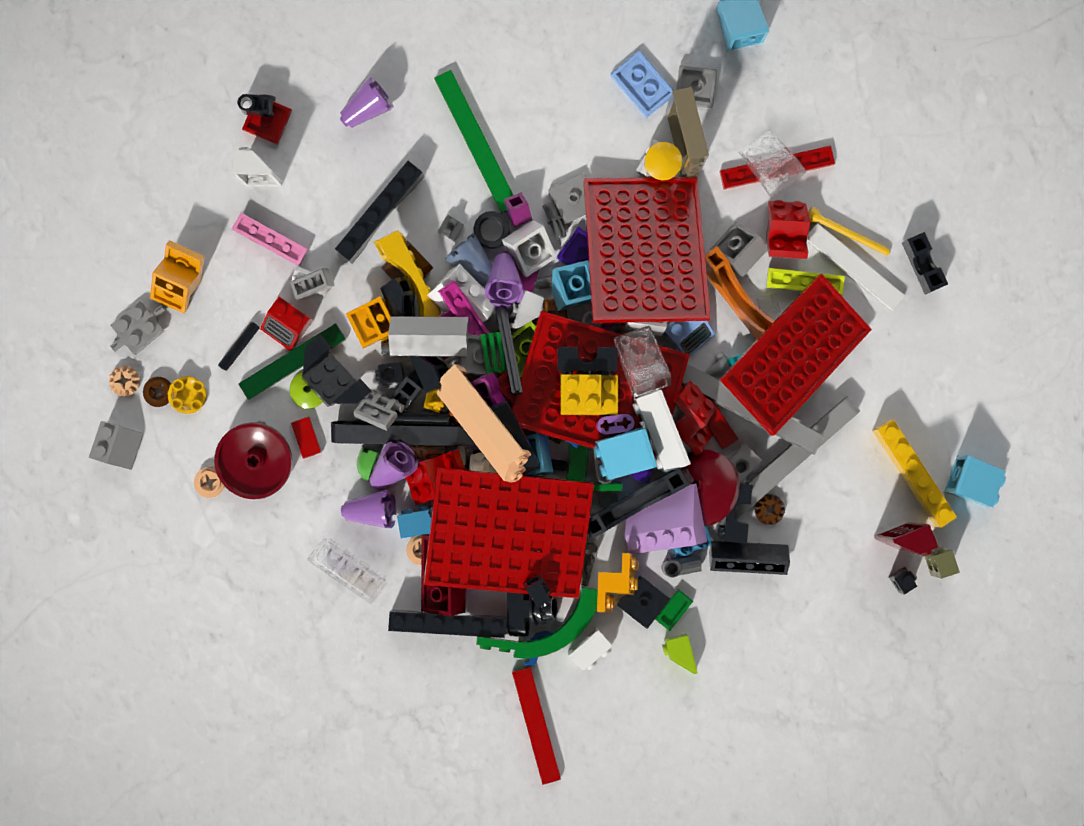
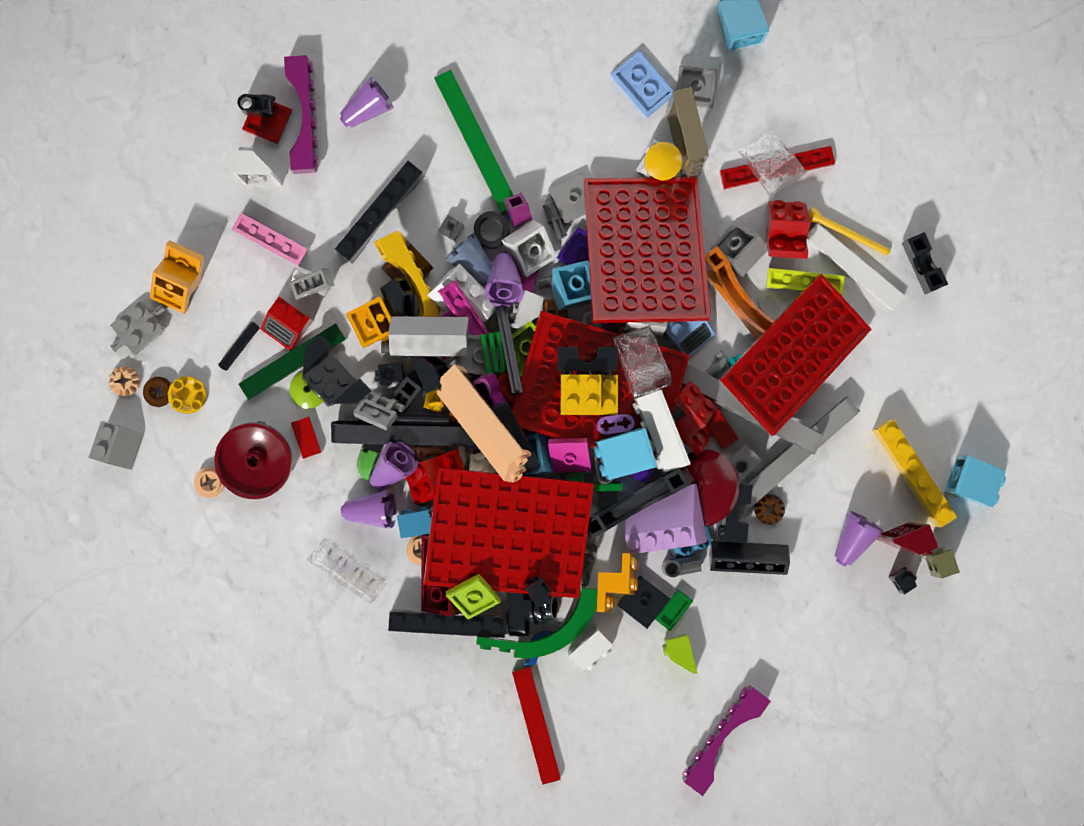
(302, 154): none -> magenta arch
(473, 596): none -> lime tile
(570, 455): none -> dark pink plate
(748, 707): none -> magenta arch
(855, 538): none -> medium lavender cone

